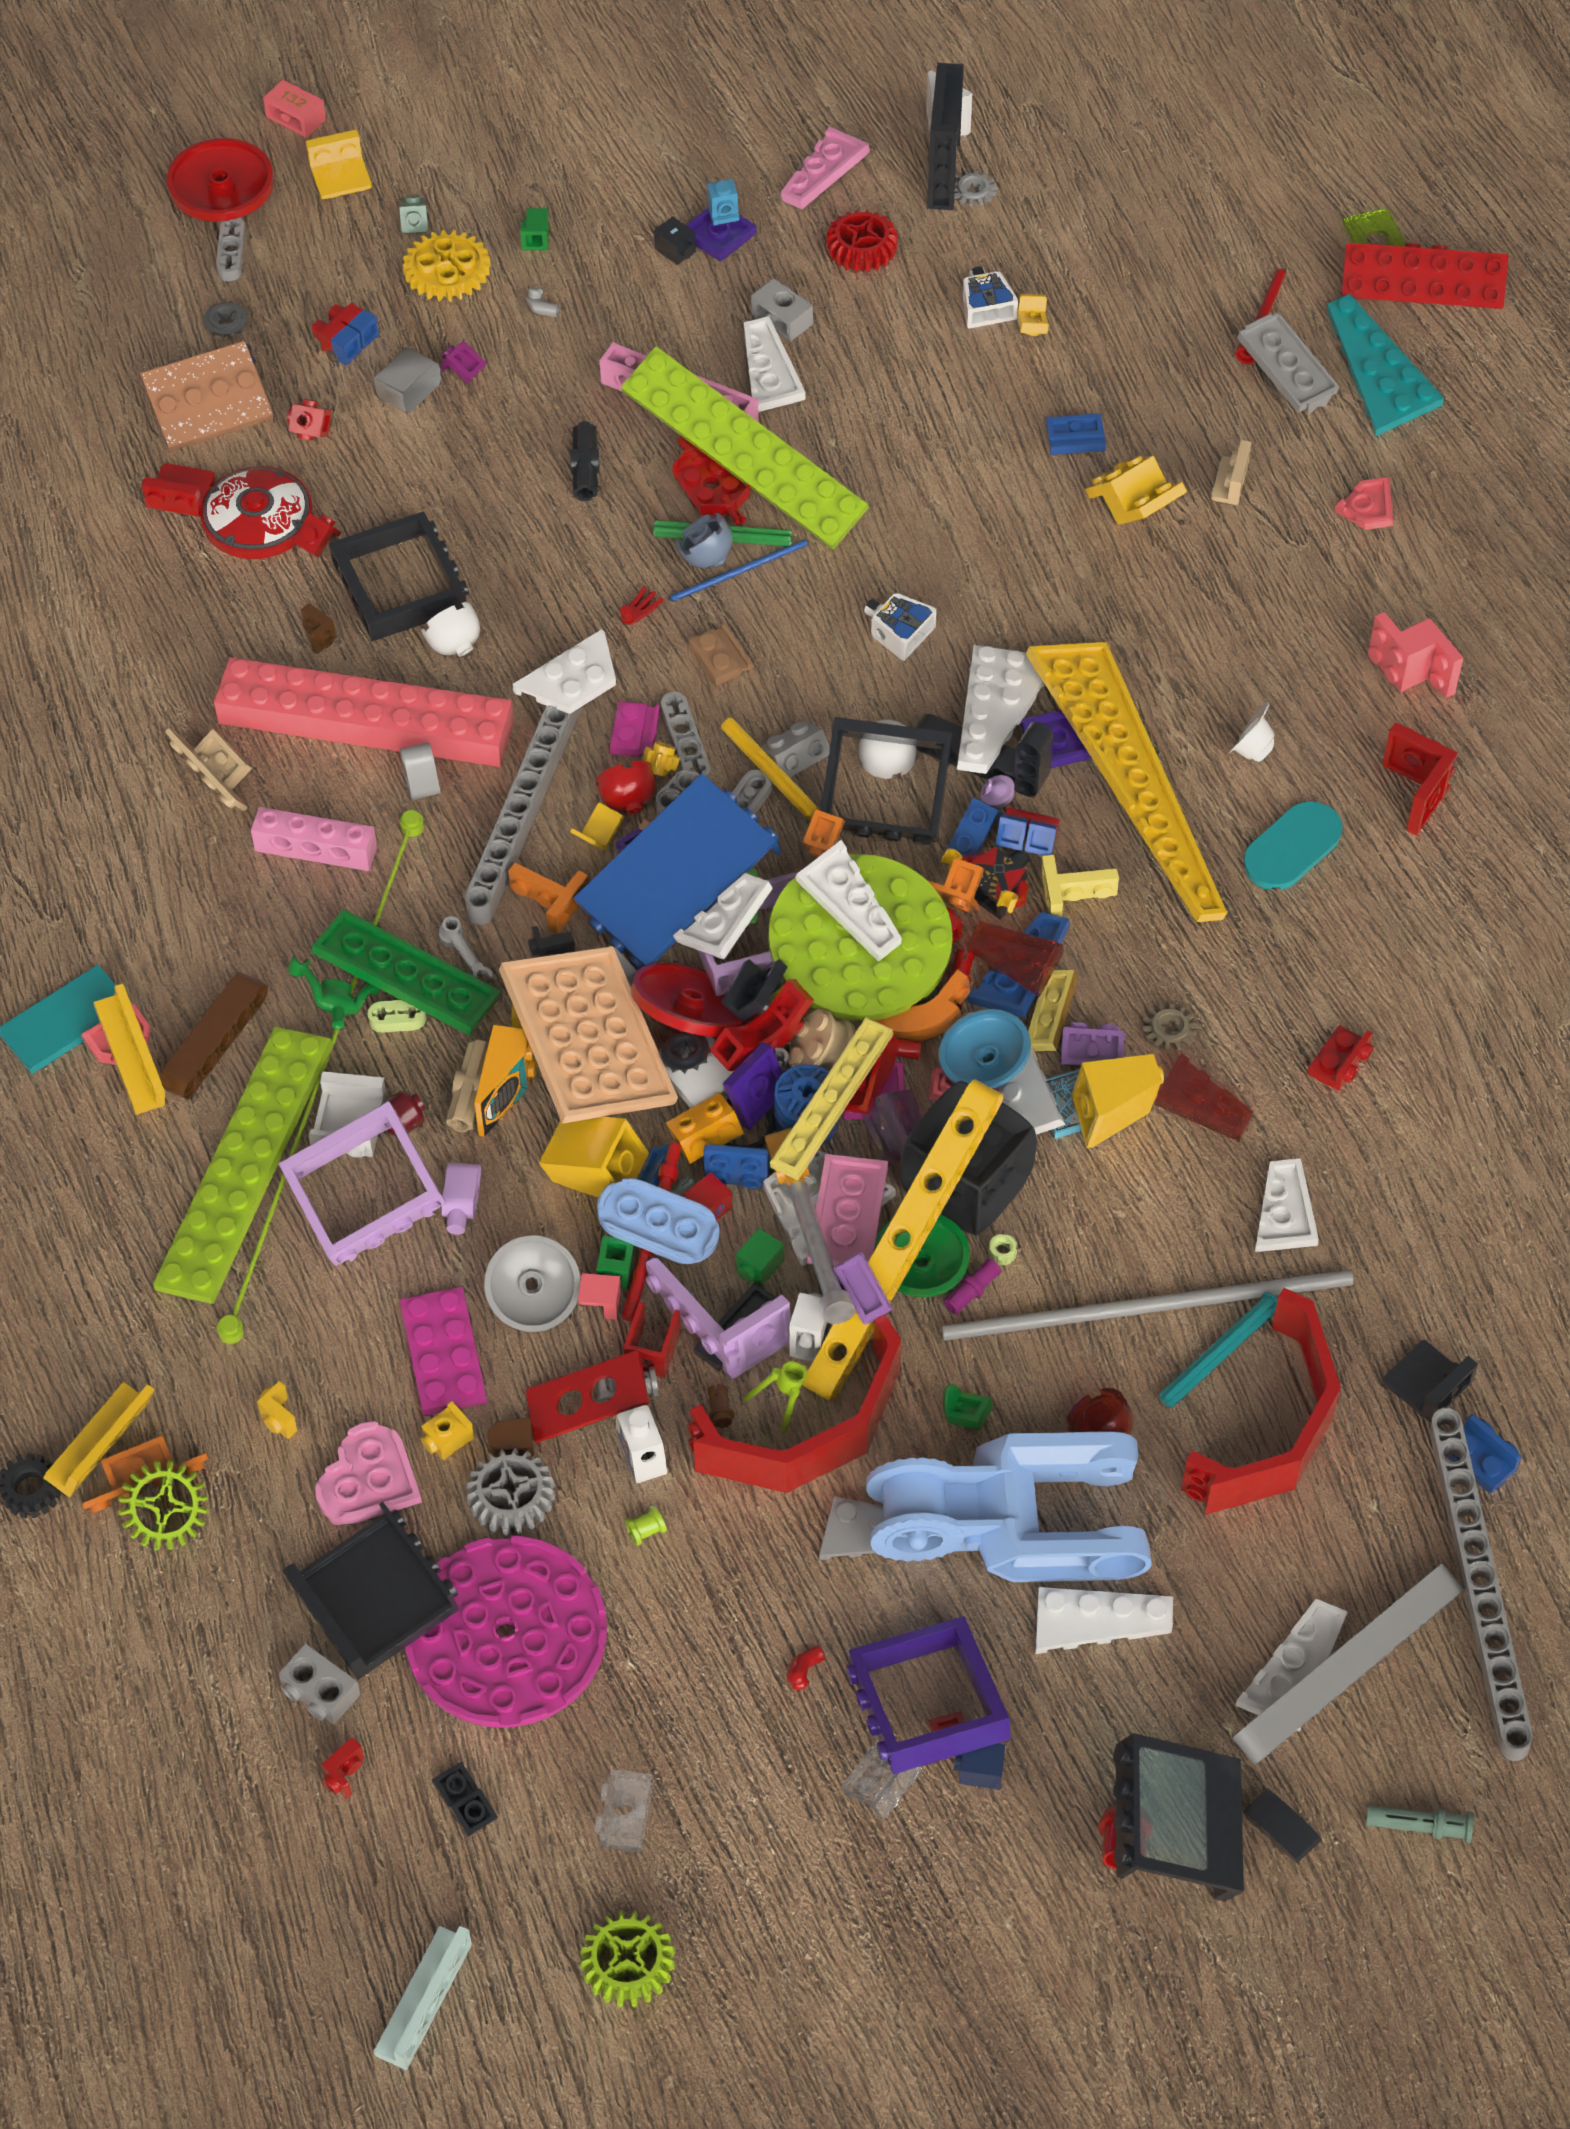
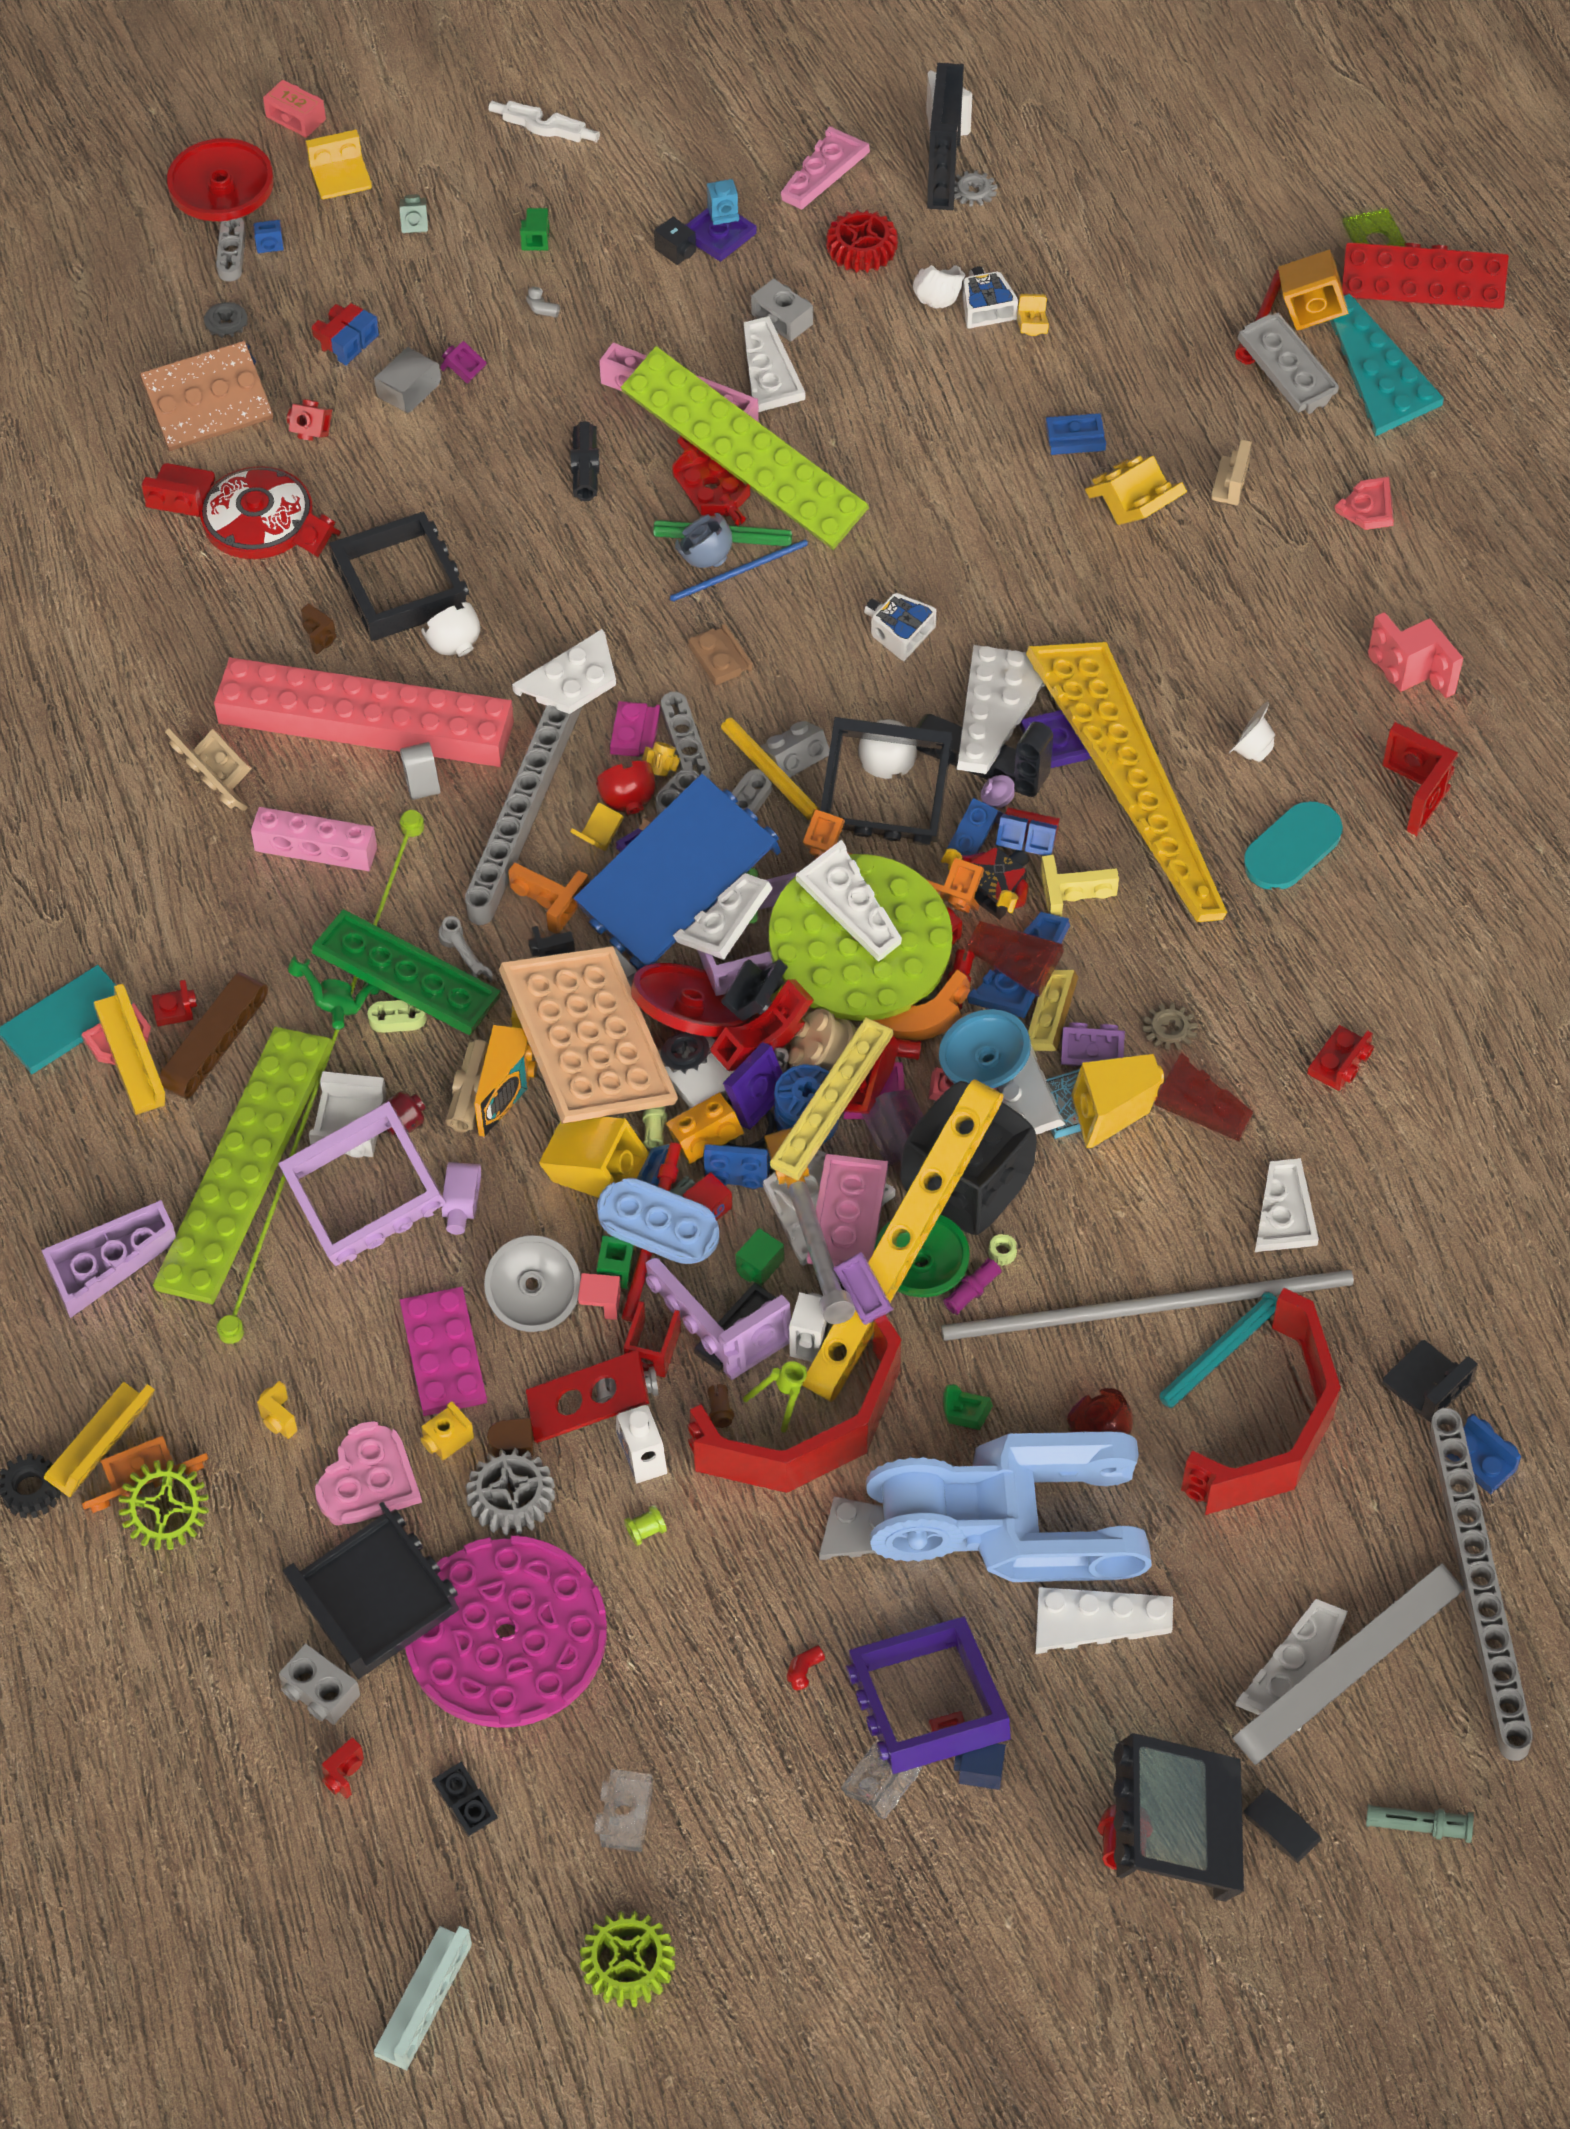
(107, 1255): none -> lavender wedge
(174, 1006): none -> red bracket
(268, 236): none -> blue bracket
(446, 265): yellow gear -> none
(555, 126): none -> white piece
(632, 613): red piece -> none
(654, 1126): none -> yellowish green pin
(938, 287): none -> white hair
(1312, 290): none -> light orange slope

